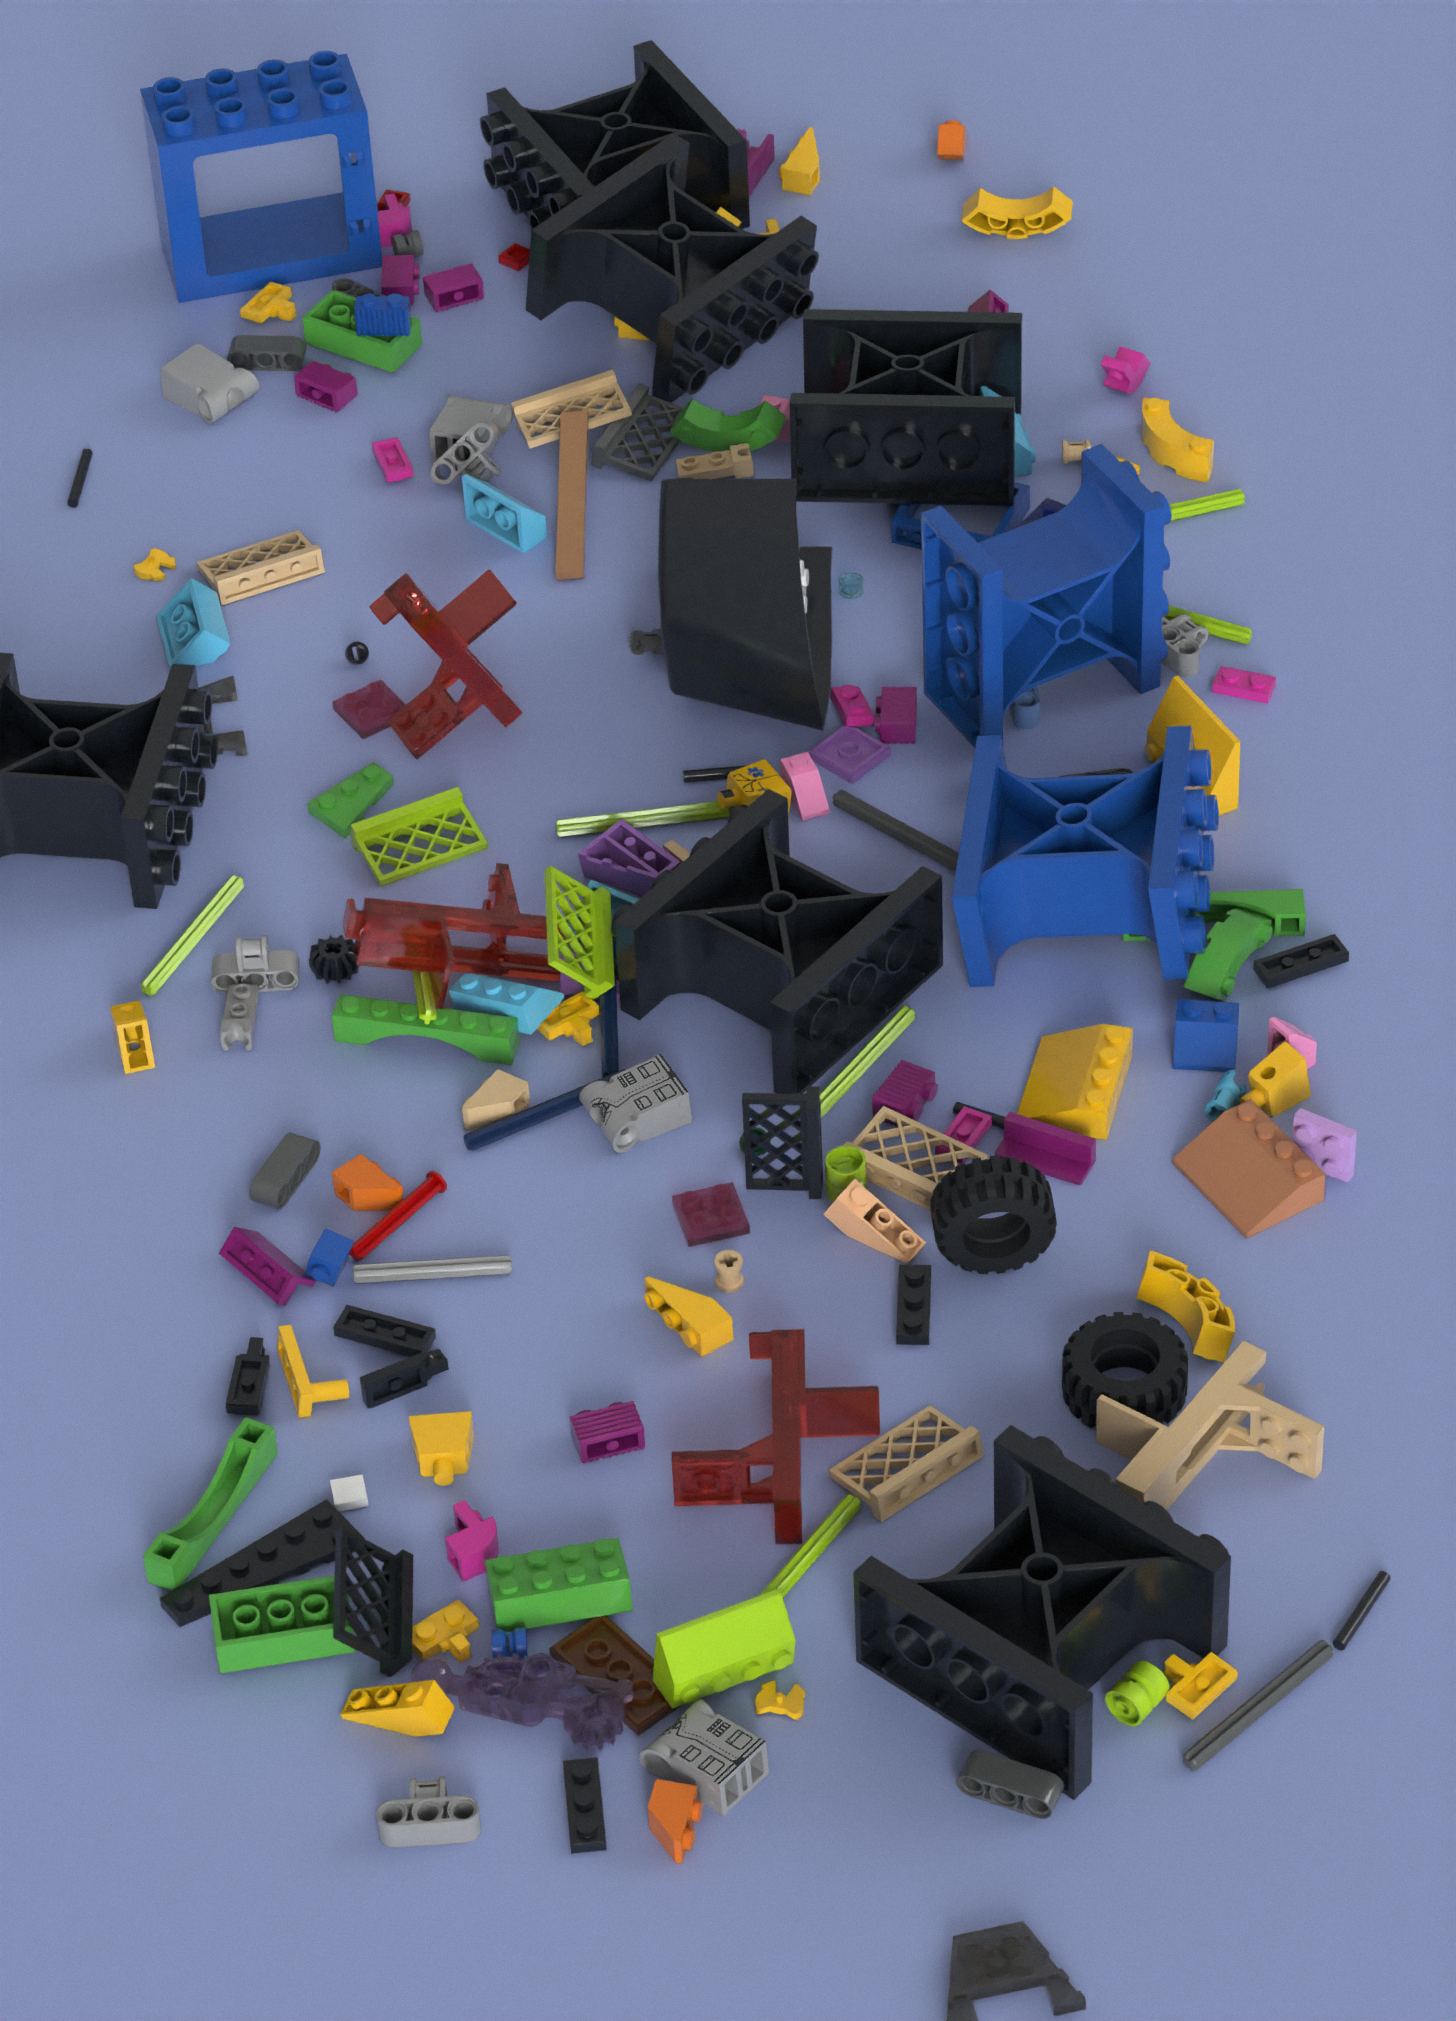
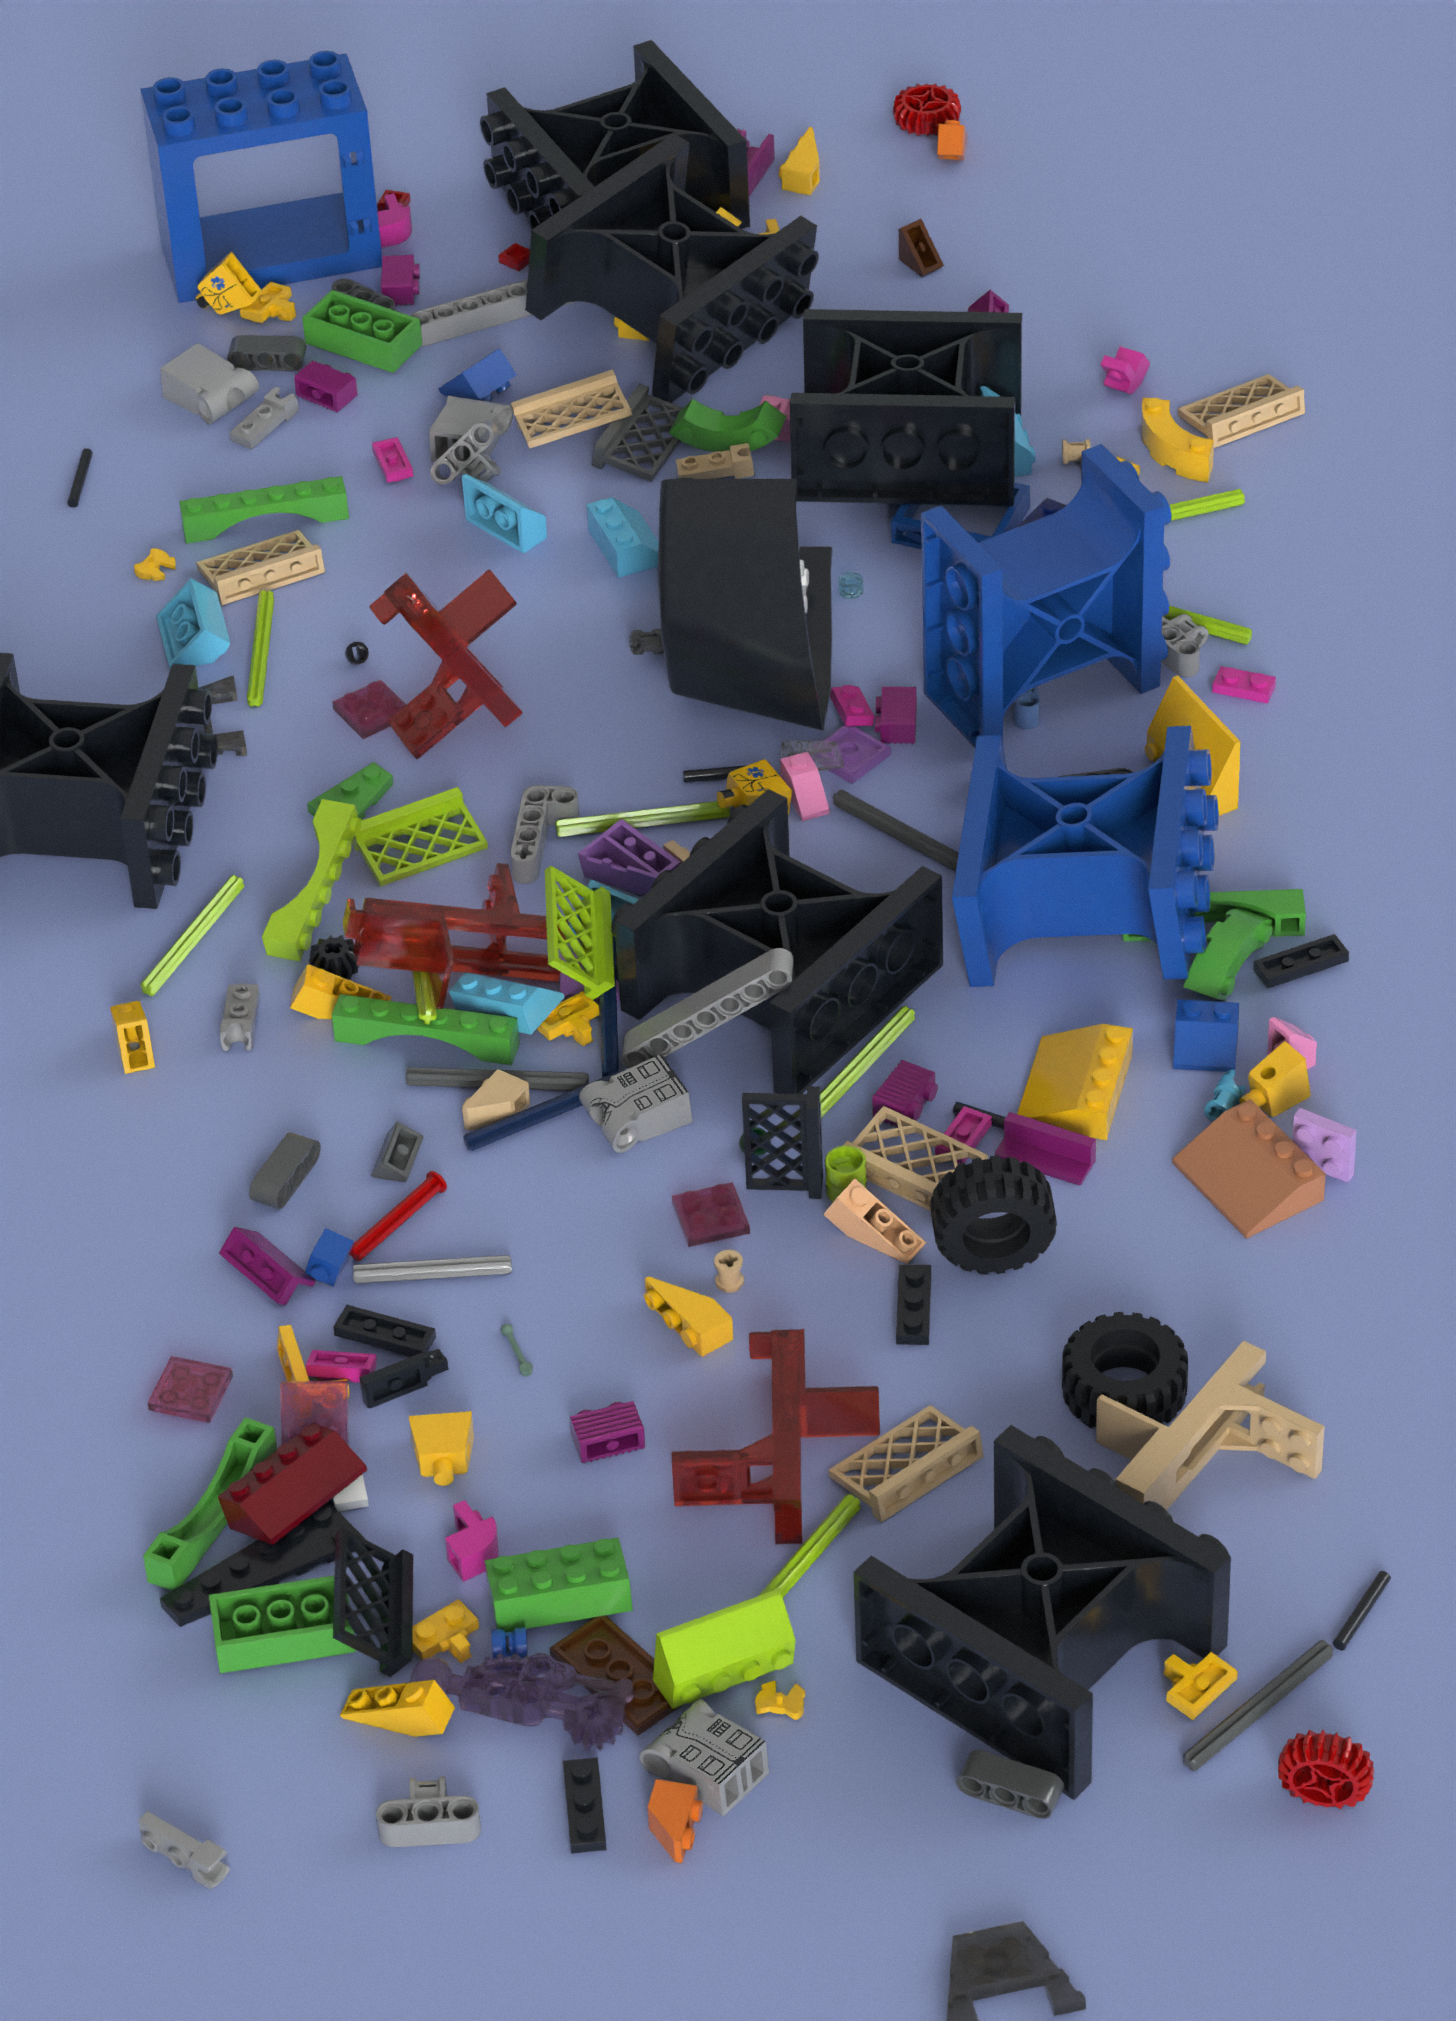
(184, 1850): none -> light grey plate
(190, 1389): none -> clear pink tile
(209, 516): none -> bright green arch
(227, 287): none -> yellow torso
(248, 1380): black hinge -> none
(255, 965): light grey piece -> none
(260, 648): none -> lime axle
(264, 418): none -> light grey plate
(290, 1484): none -> dark red slope
(292, 926): none -> lime arch
(314, 1403): none -> clear pink tile
(319, 990): none -> yellow slope
(340, 1365): none -> dark pink plate
(366, 1186): orange slope -> none
(383, 315): blue brick -> none
(397, 1153): none -> dark grey slope
(408, 244): dark grey wheel -> none
(453, 287): magenta brick -> none
(473, 313): none -> light grey beam
(474, 1078): none -> dark grey axle
(481, 378): none -> blue slope
(525, 1367): none -> sand green hinge
(538, 809): none -> light grey beam
(572, 495): medium nougat tile -> none
(622, 536): none -> medium azure slope
(709, 1007): none -> light grey beam
(794, 747): none -> clear slope
(917, 249): none -> reddish brown slope
(925, 107): none -> red gear
(1017, 216): yellow brick -> none
(1137, 1693): lime wheel -> none
(1191, 1302): yellow brick -> none
(1242, 420): none -> tan fence
(1325, 1769): none -> red gear

